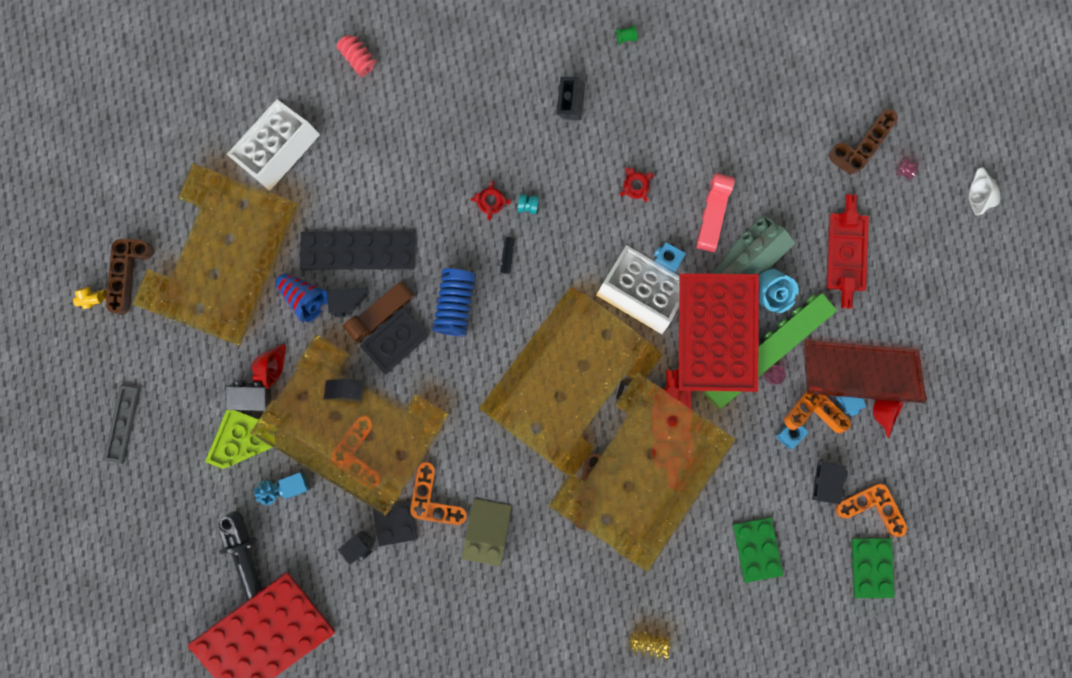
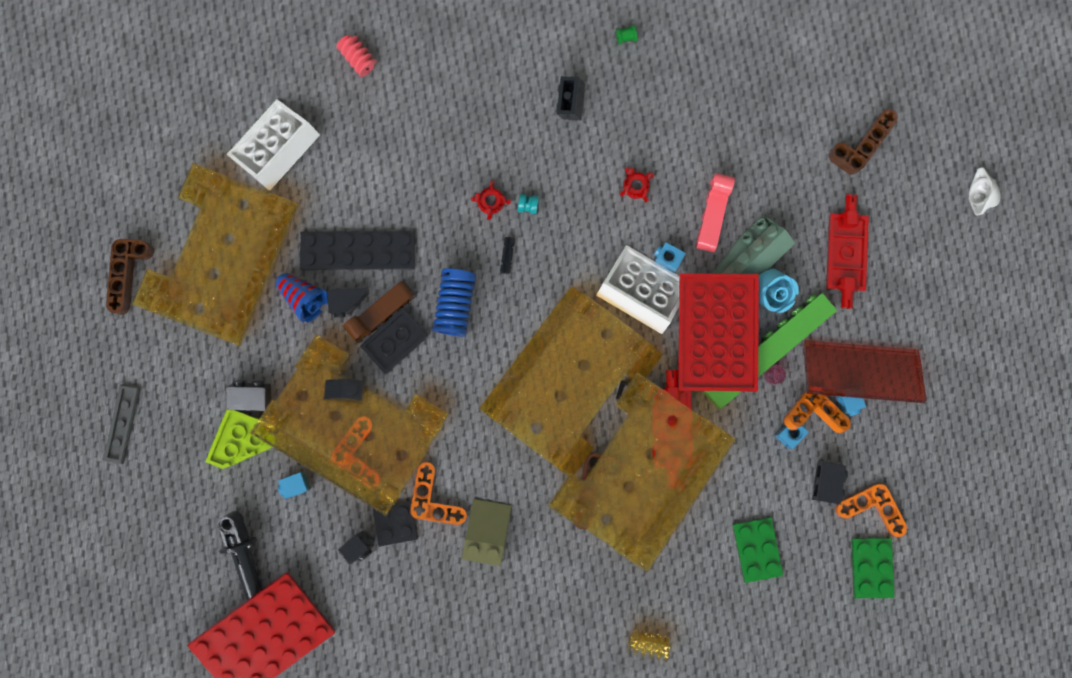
(87, 299): yellow plate -> none
(266, 492): dark azure gear -> none
(269, 365): red hat -> none
(886, 413): red hat -> none
(907, 168): clear pink wheel -> none

